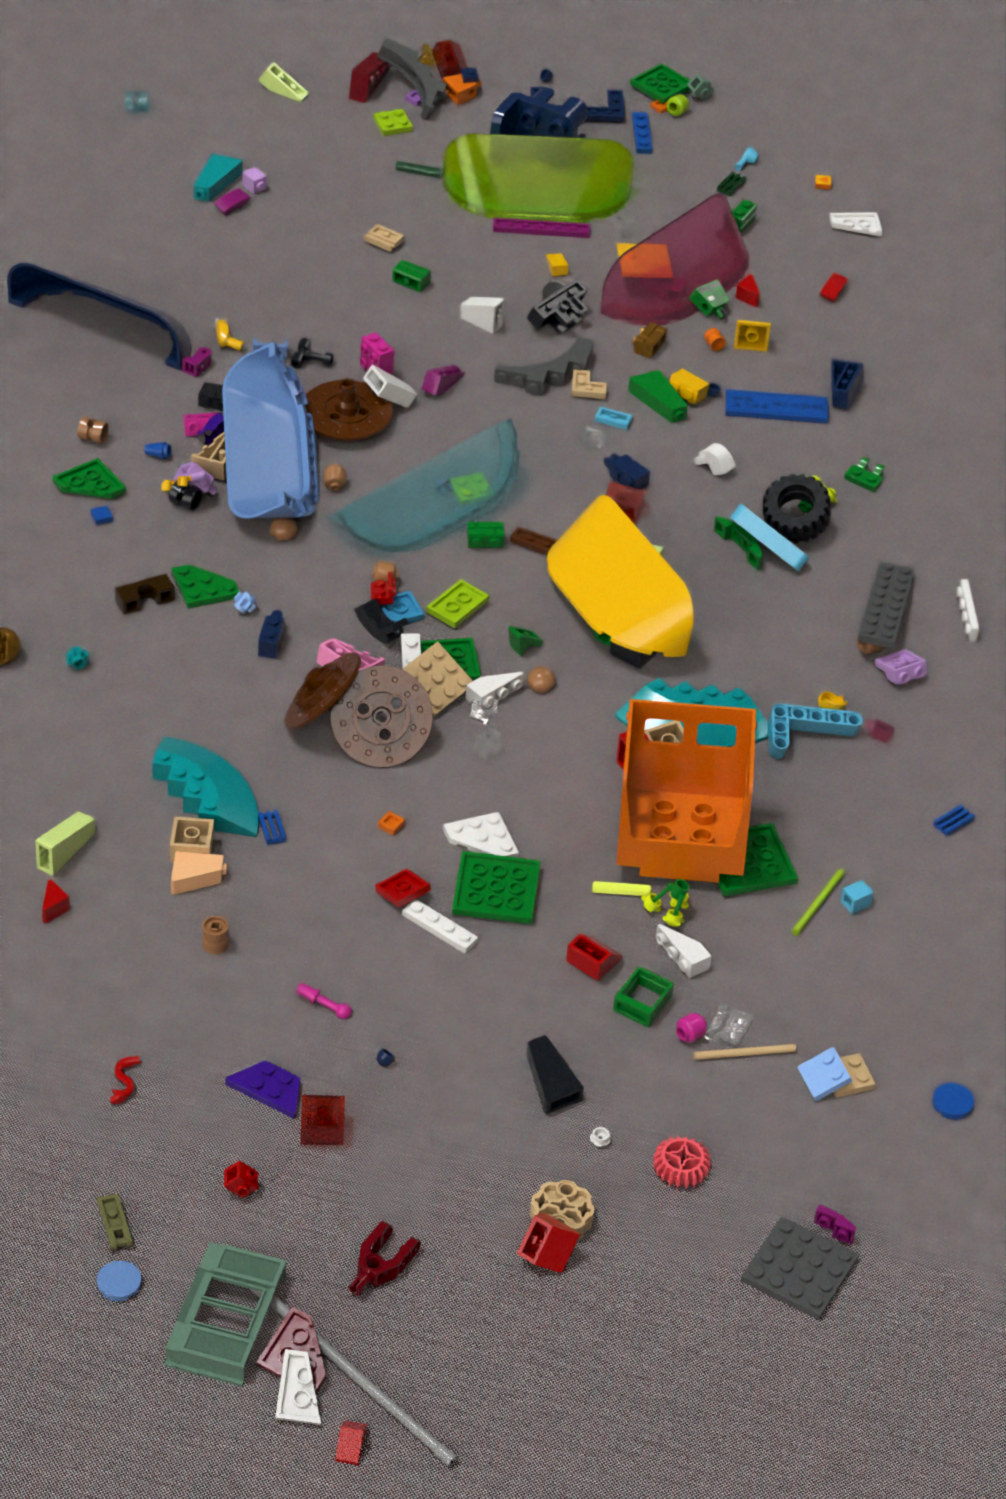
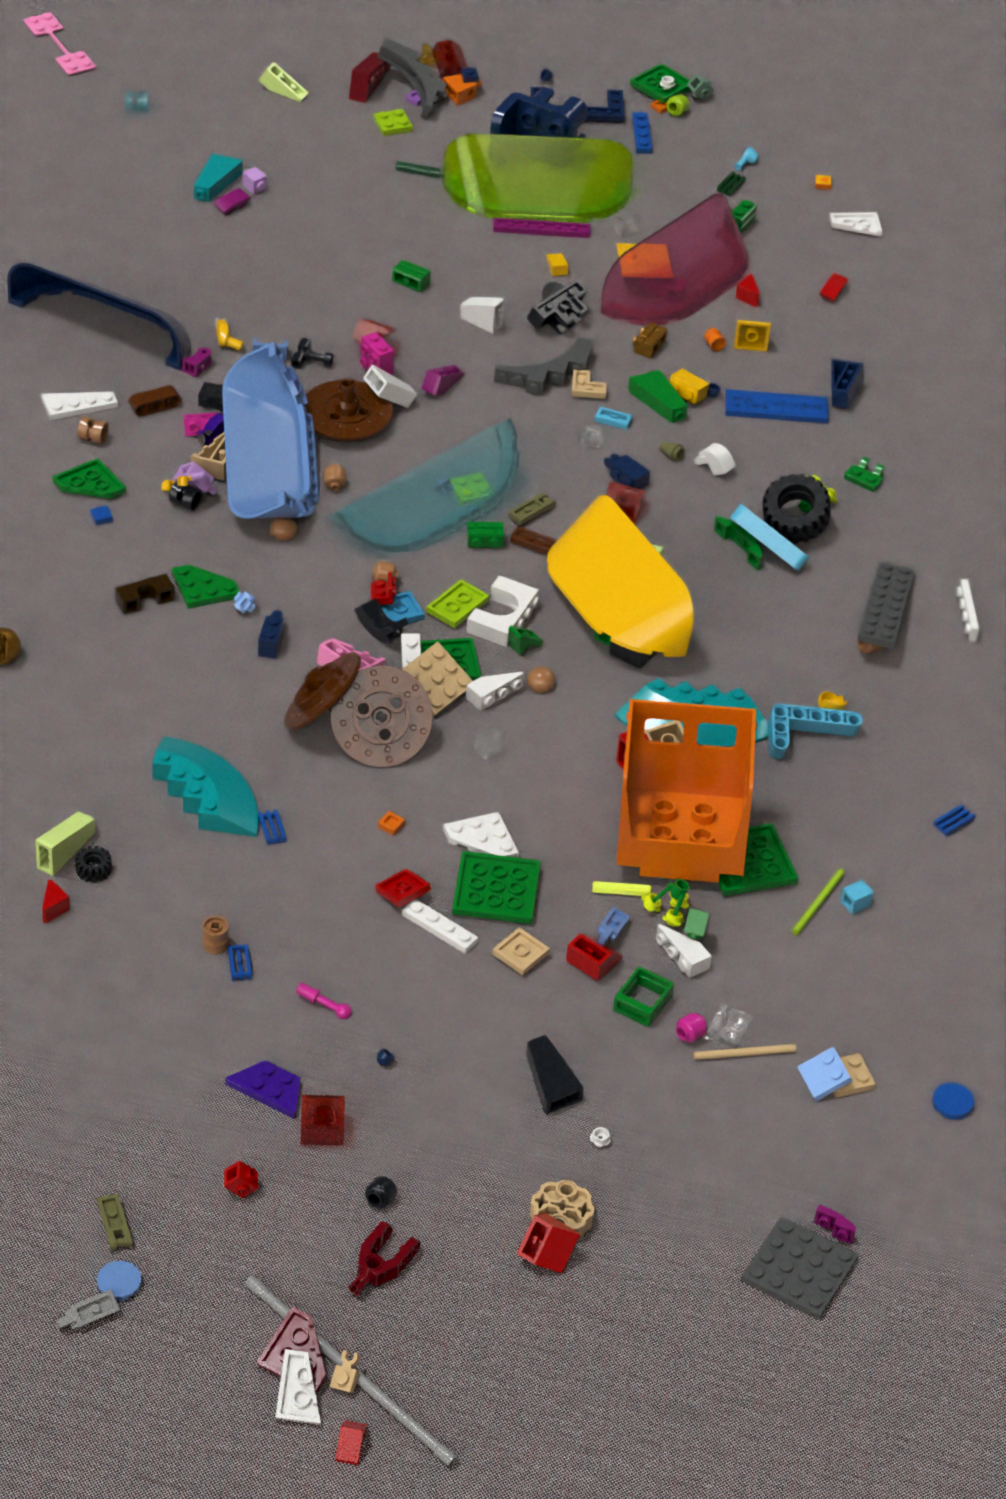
(71, 62): none -> bright pink hinge
(72, 404): none -> white wing
(77, 657): teal gear -> none
(89, 1311): none -> light grey hinge
(93, 872): none -> black tyre
(121, 1095): red animal -> none
(155, 400): none -> reddish brown beam
(160, 450): blue cone -> none
(191, 836): tan brick -> none
(196, 871): light nougat slope -> none
(212, 1349): sand green piece -> none
(240, 974): none -> blue tile
(346, 1376): none -> tan plate
(366, 327): none -> clear red slope
(381, 1192): none -> black head
(384, 237): tan plate -> none
(483, 712): clear bracket -> none
(495, 627): none -> white arch
(521, 951): none -> tan plate
(531, 508): none -> olive plate
(612, 925): none -> medium blue hinge
(667, 82): none -> white plate
(673, 450): none -> olive cone
(695, 1161): coral gear -> none
(697, 923): none -> slope
(711, 299): green torso -> none
(879, 729): clear pink arm -> none
(902, 666): lavender plate -> none

